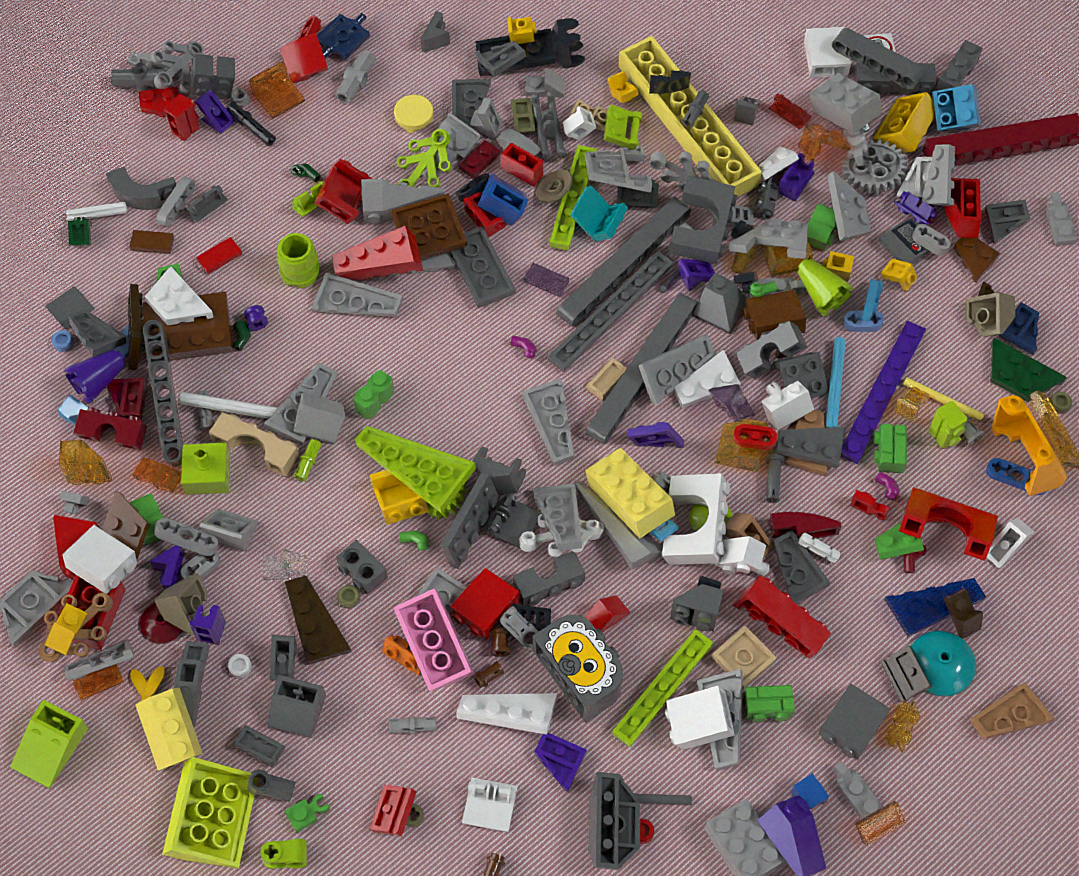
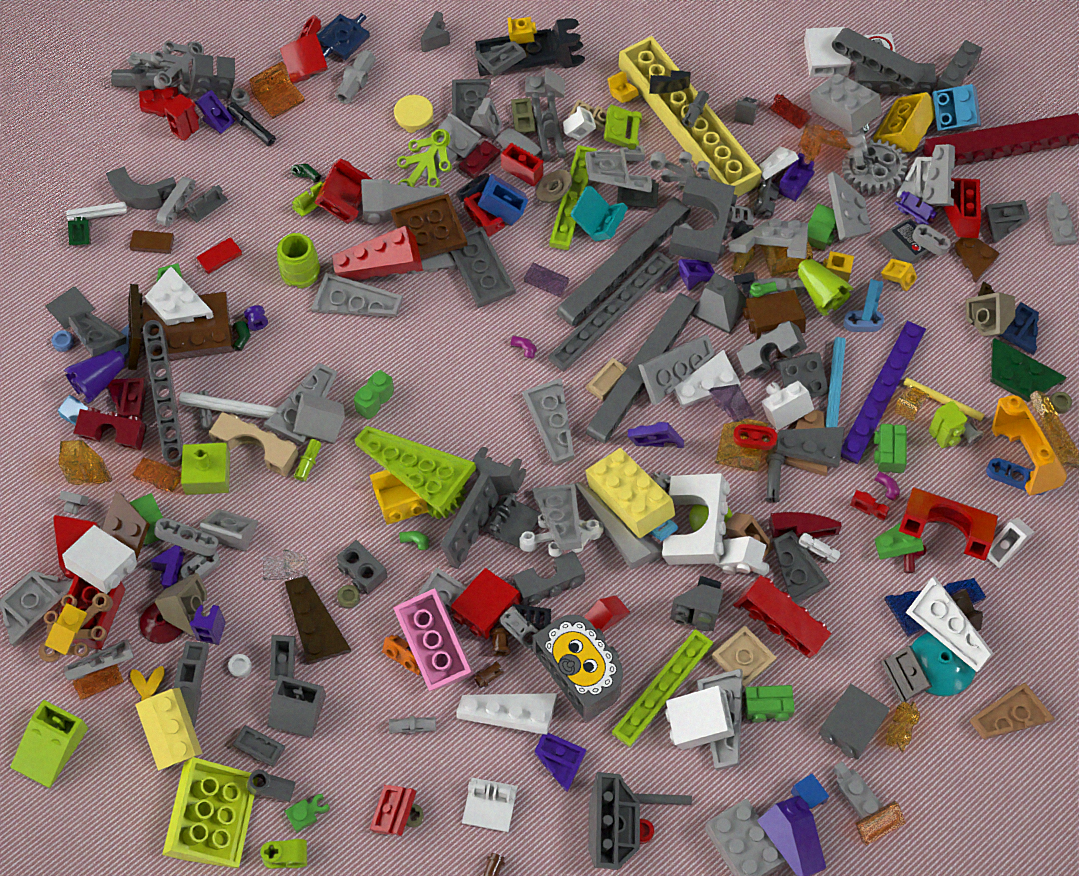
(945, 621): none -> white wing

